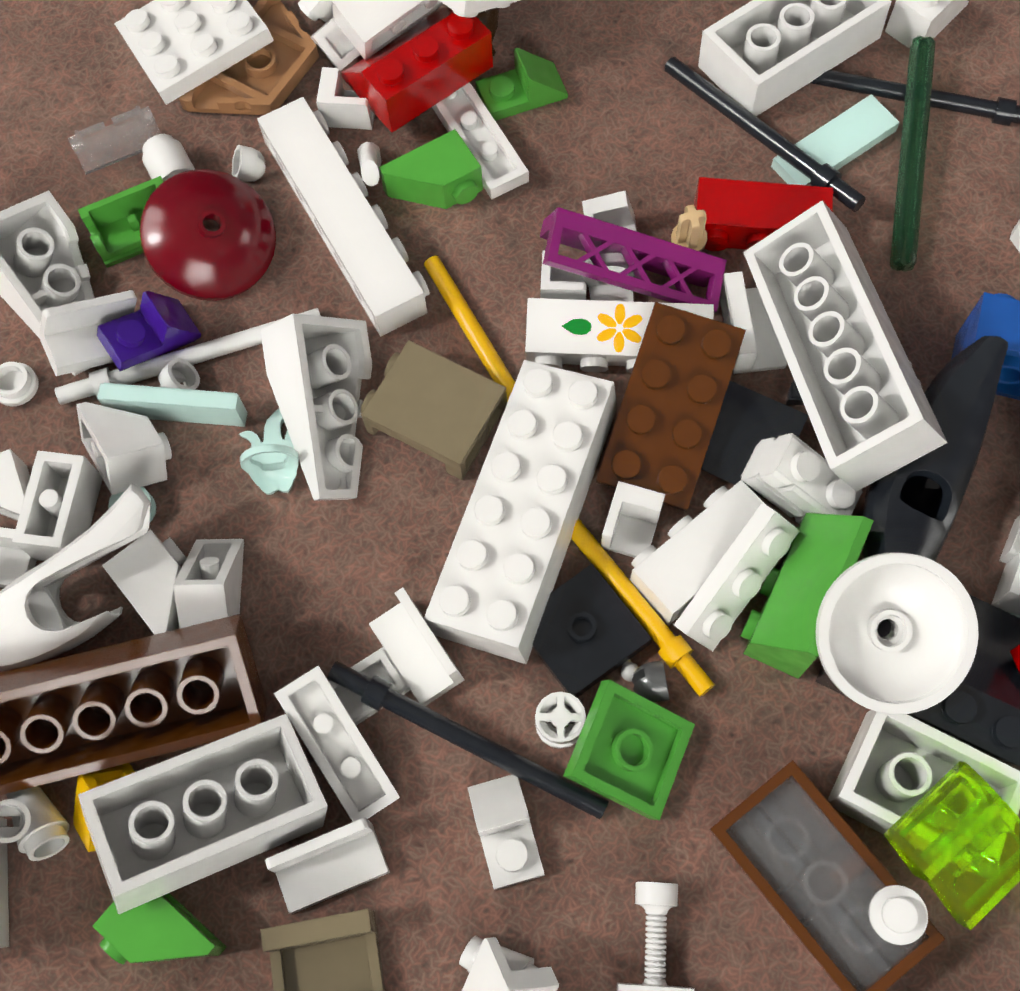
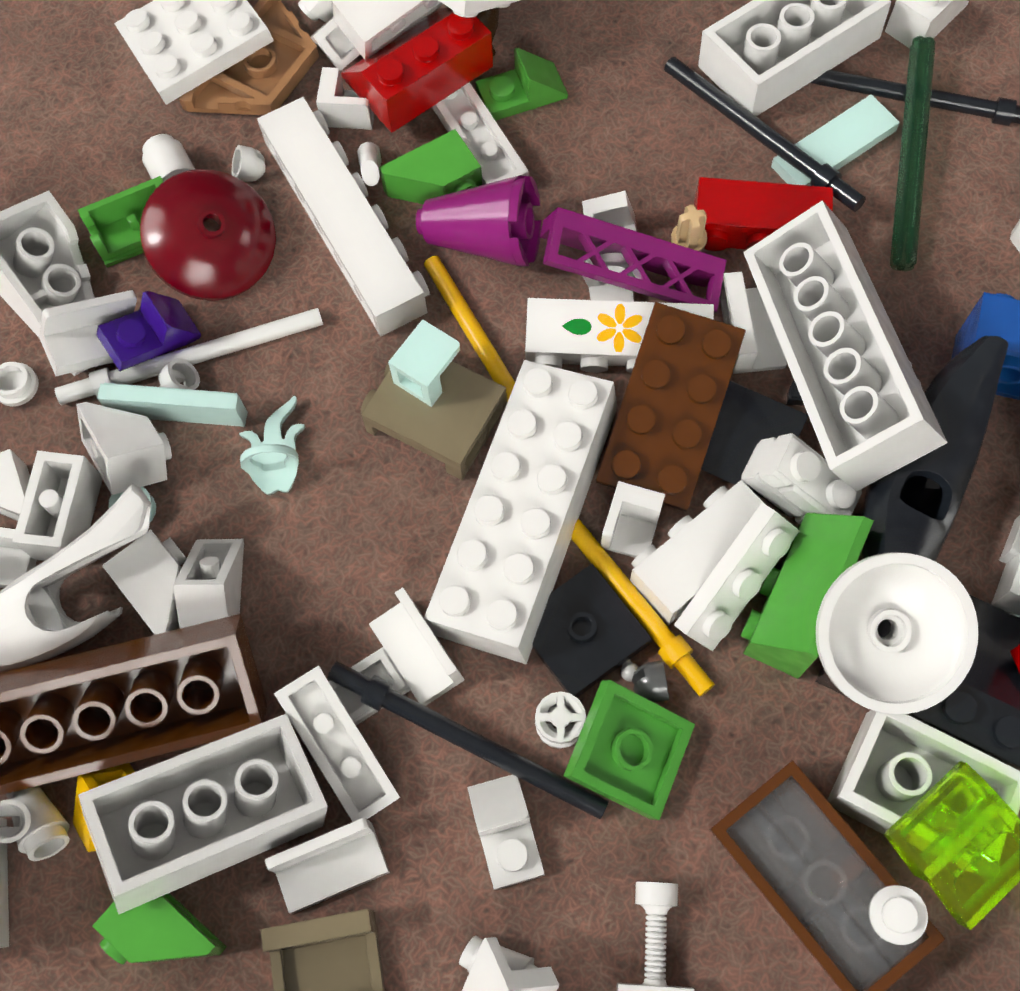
(105, 145): clear hinge -> none
(317, 380): white wedge -> none
(422, 360): none -> light aqua panel
(486, 221): none -> magenta cone
(561, 284): white panel -> none

